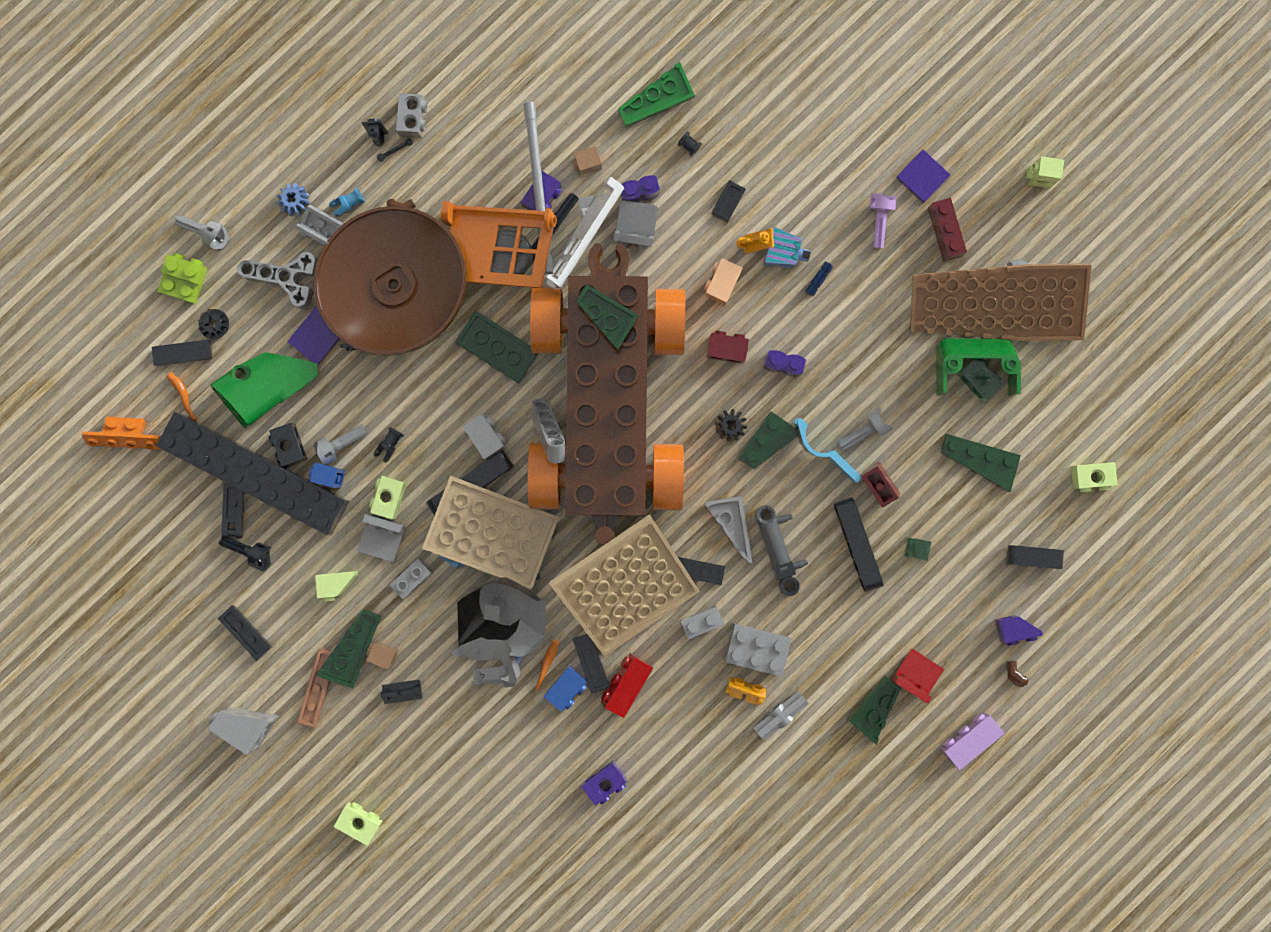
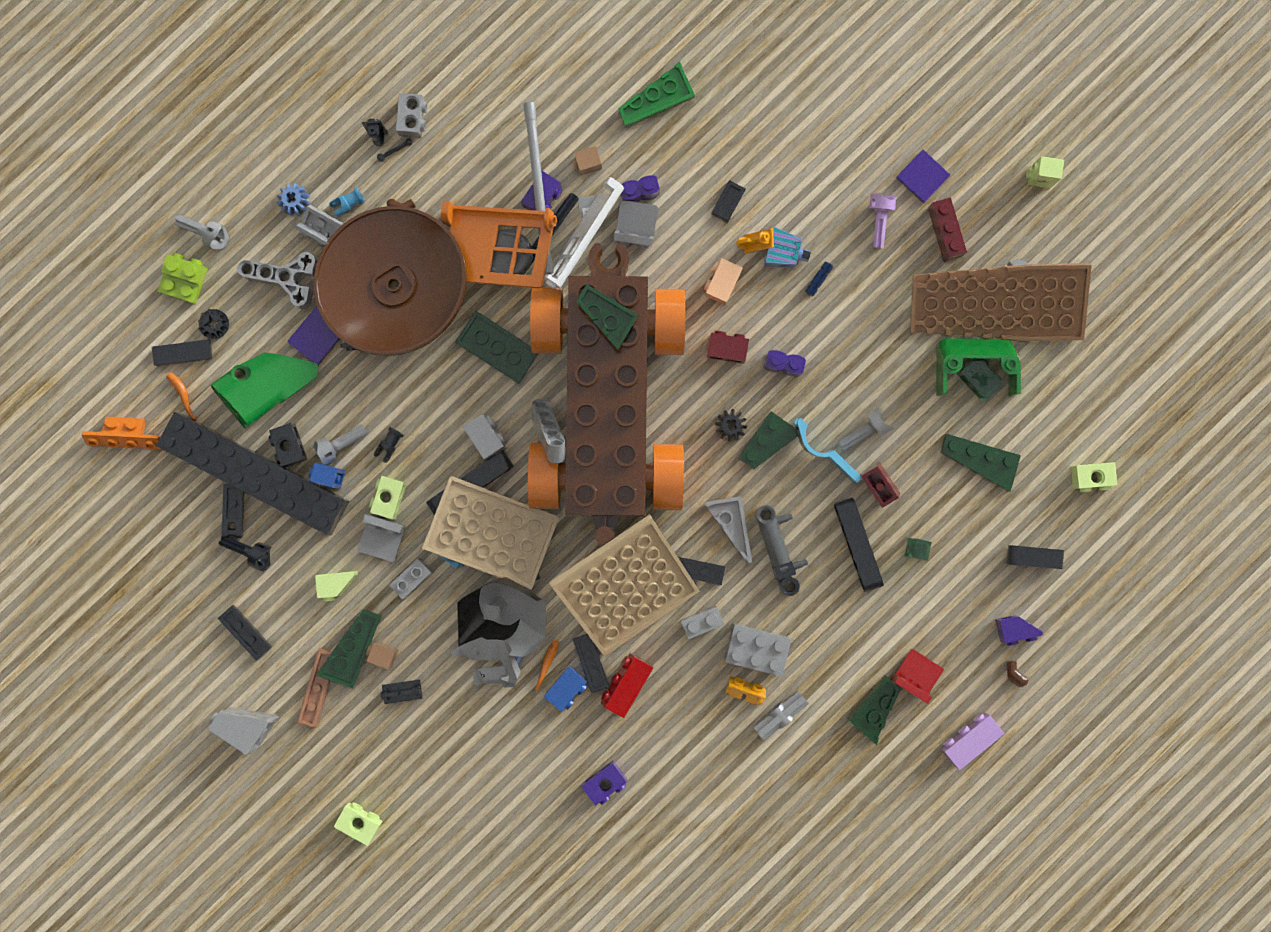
(689, 144): black bush -> none

